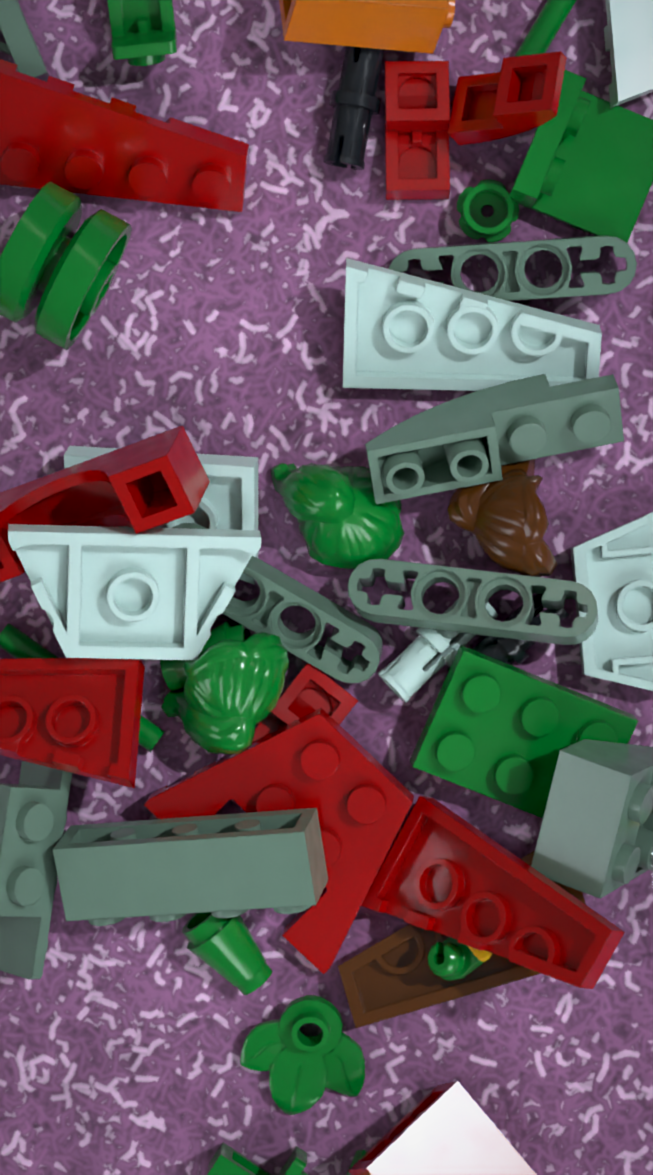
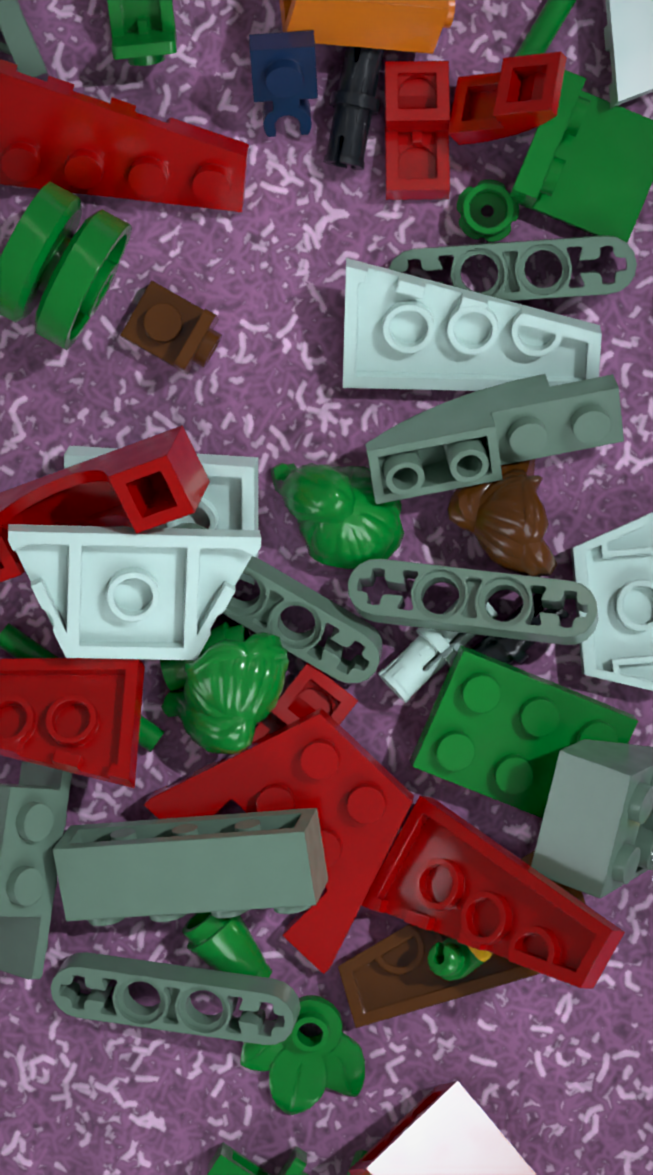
(172, 329): none -> reddish brown bracket
(175, 1008): none -> sand green beam
(284, 76): none -> dark blue plate

